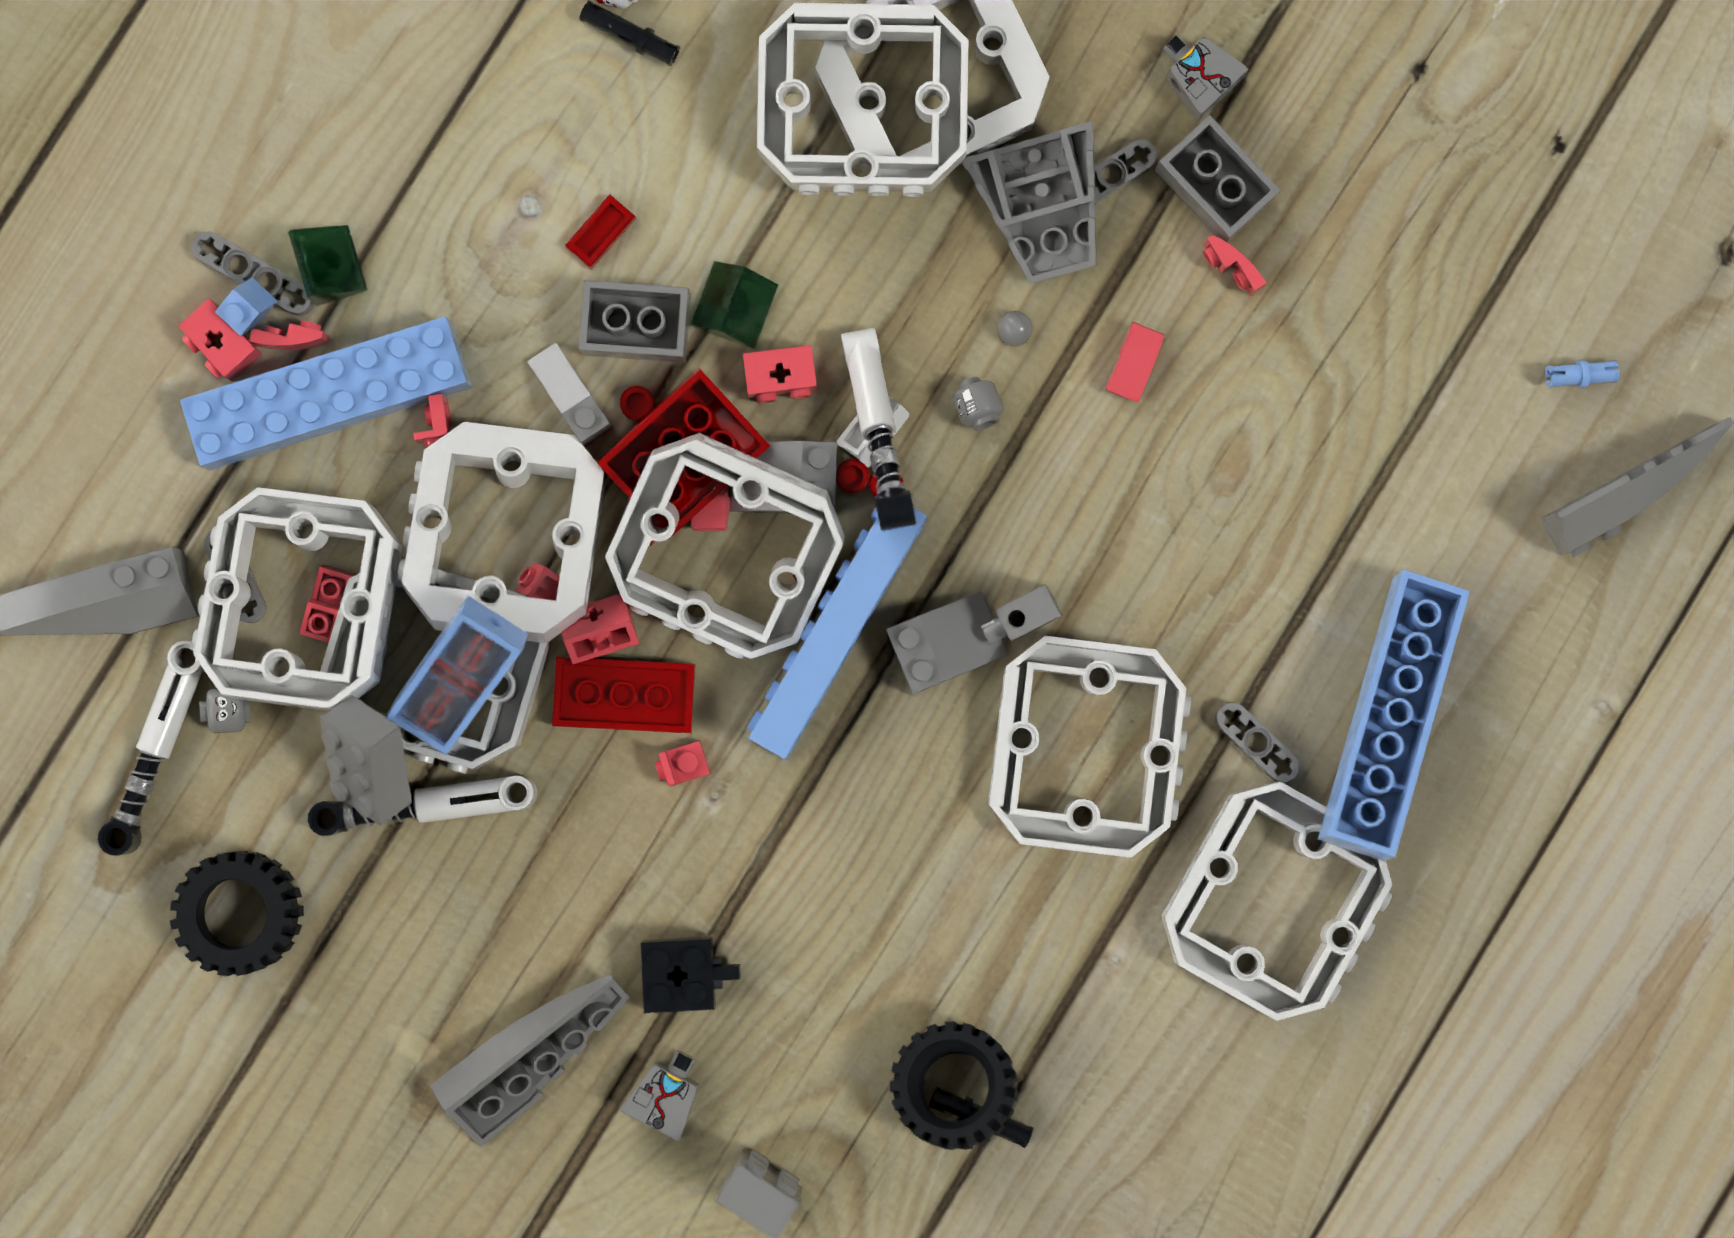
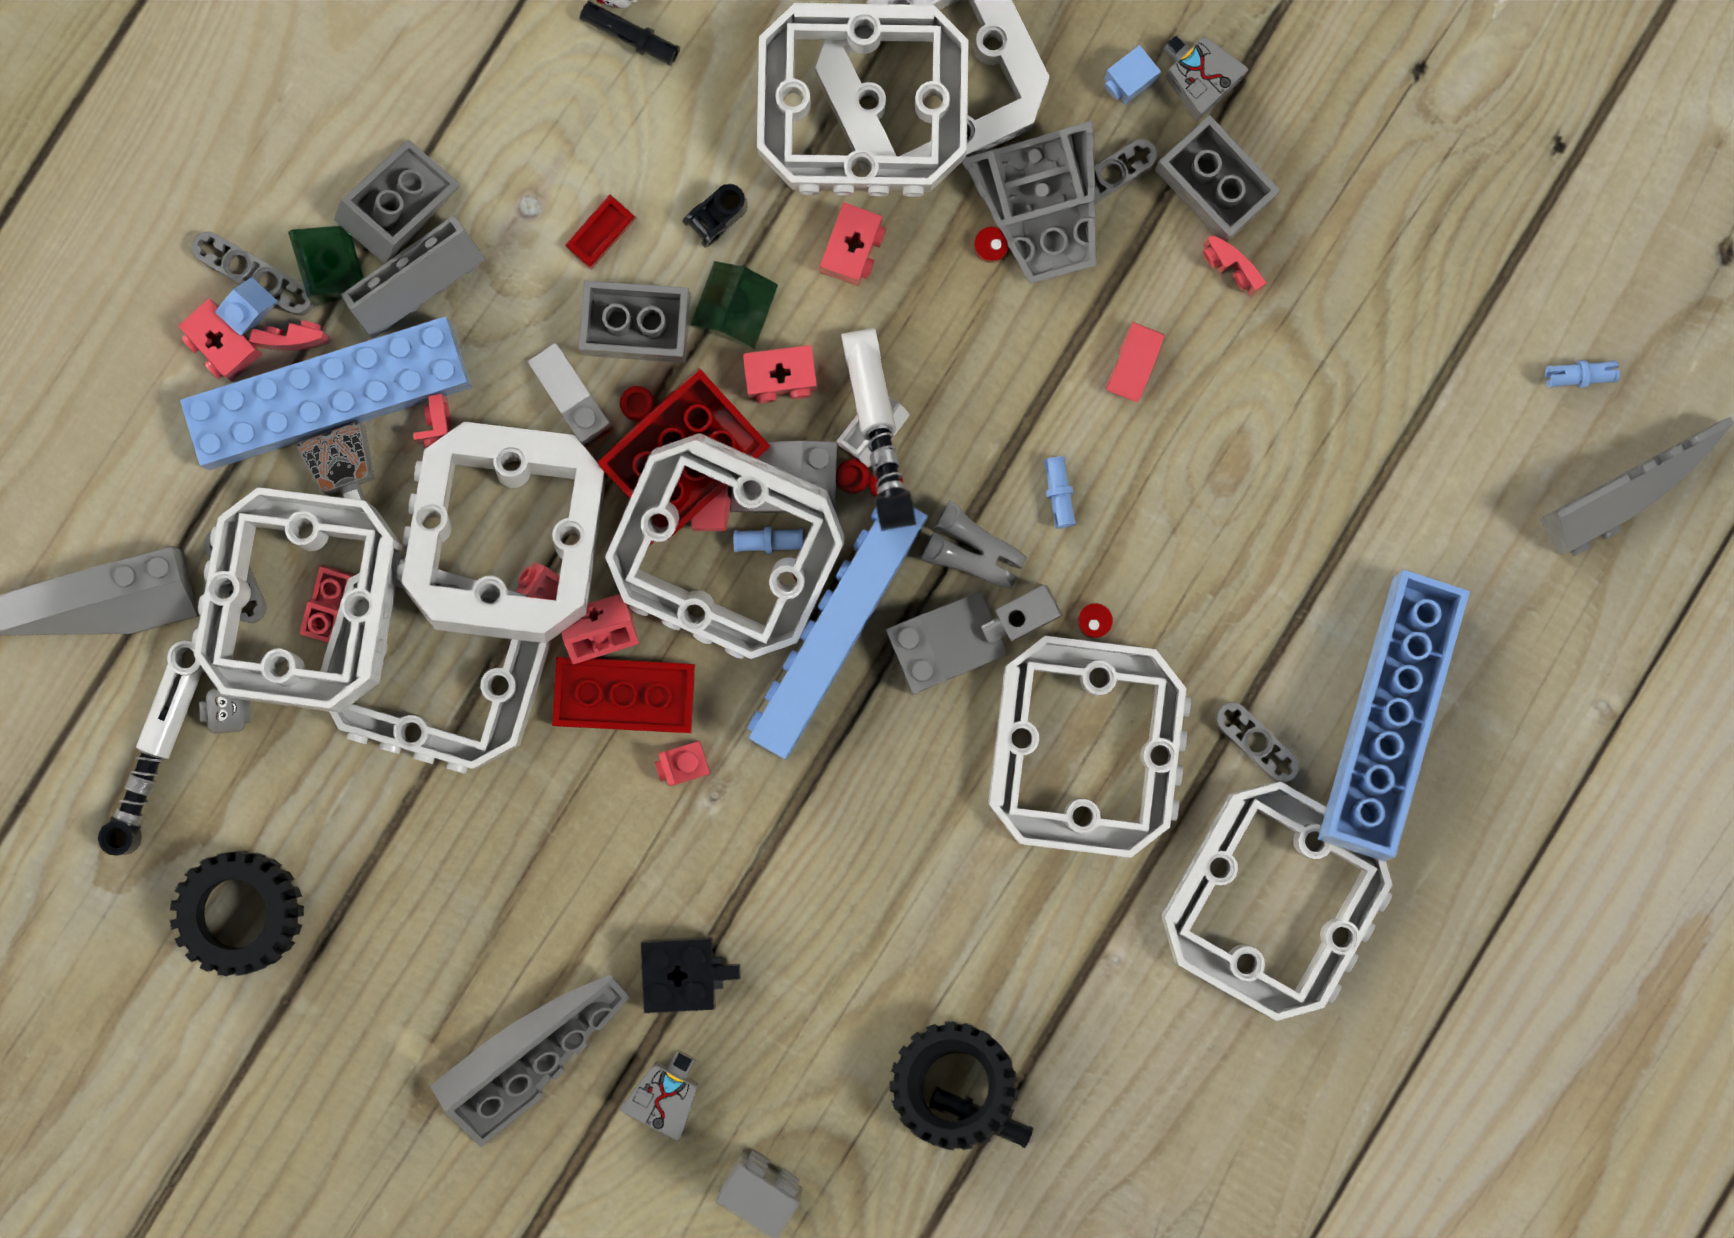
(340, 460): none -> torso
(365, 760): light grey brick -> none
(395, 201): none -> light grey slope
(413, 277): none -> light grey brick
(433, 804): white piece -> none
(457, 675): brick -> none
(714, 215): none -> black piece
(768, 540): none -> light blue pin
(852, 224): none -> coral brick
(959, 526): none -> light grey piece
(978, 403): light grey head -> none
(990, 245): none -> red tile
(1015, 328): light grey piece -> none
(1059, 492): none -> light blue pin
(1095, 620): none -> red tile
(1131, 75): none -> light blue brick

